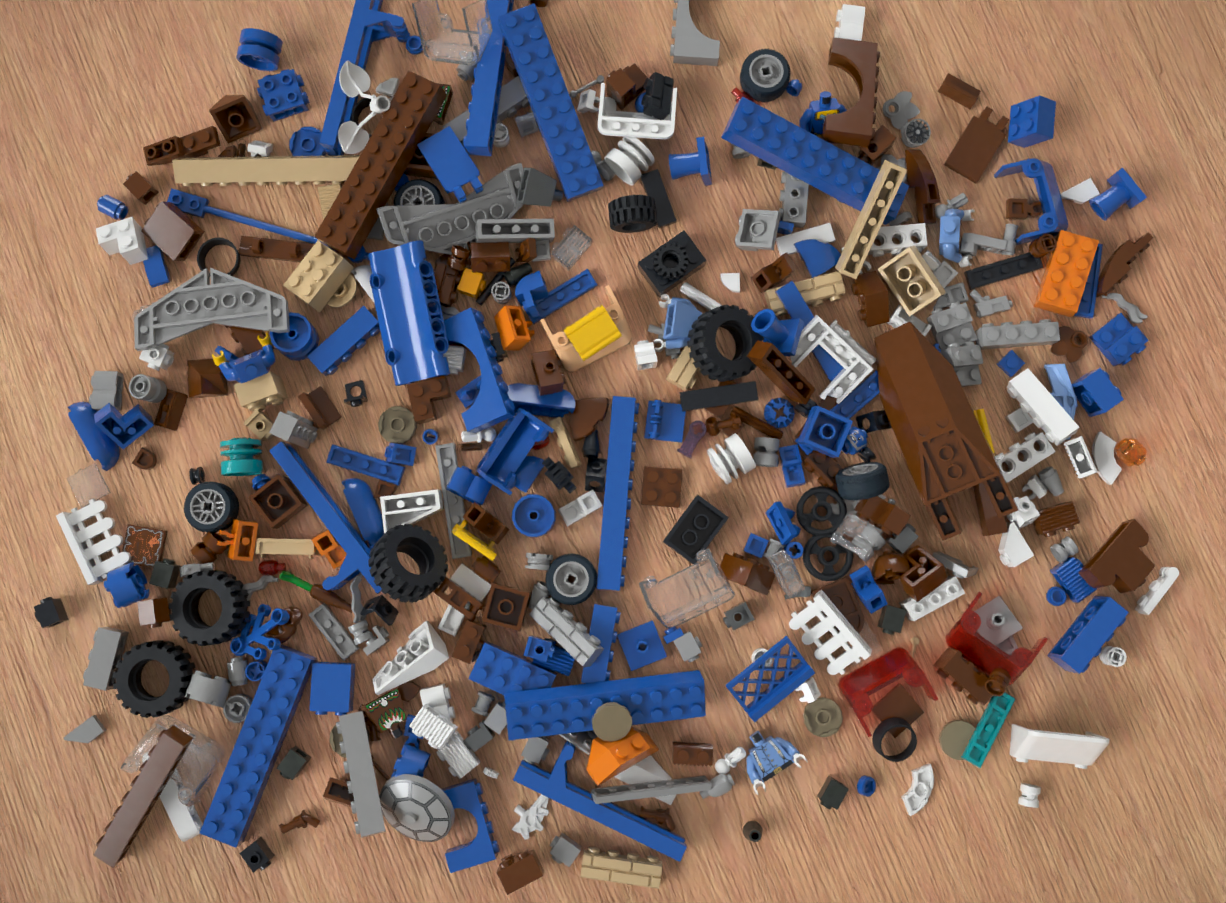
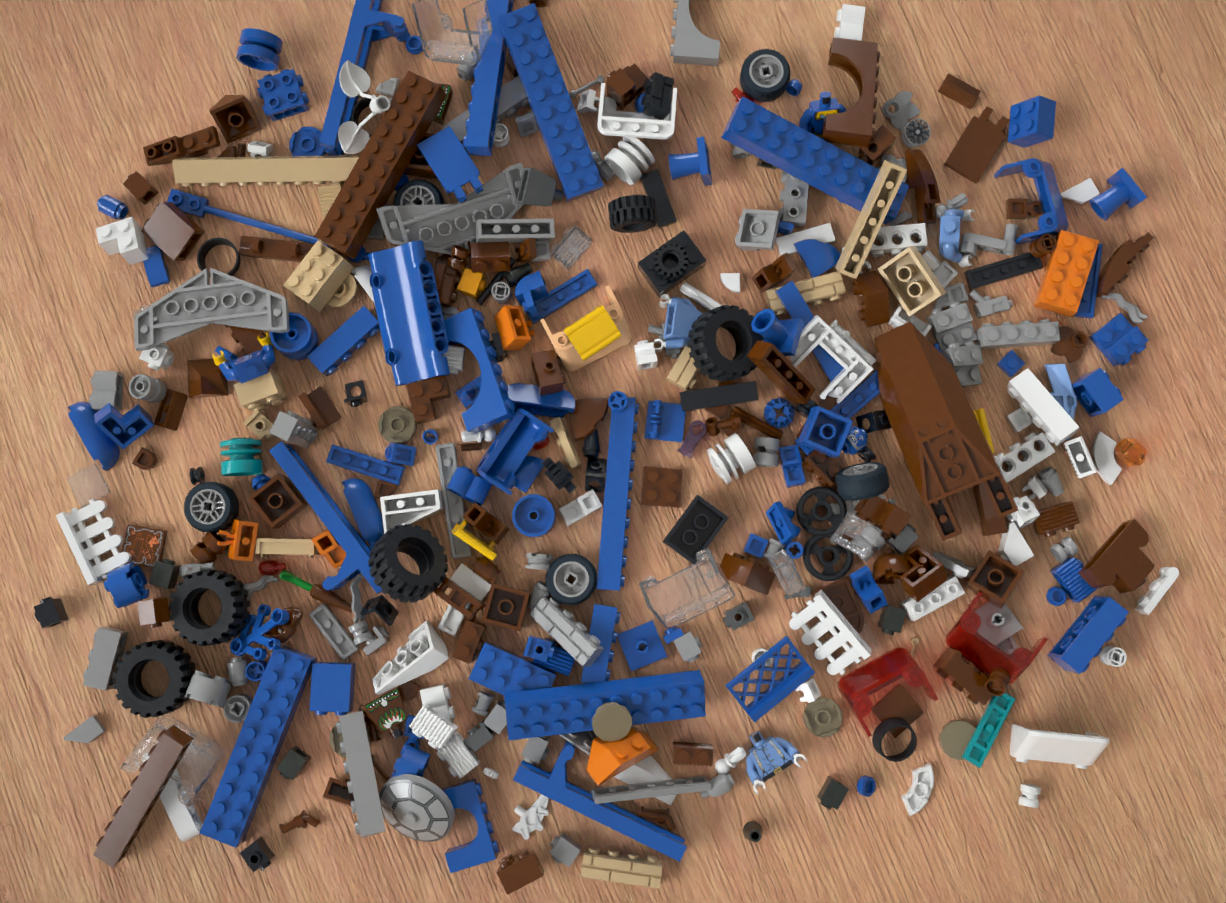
(618, 398): none -> blue wheel
(995, 579): none -> reddish brown brick

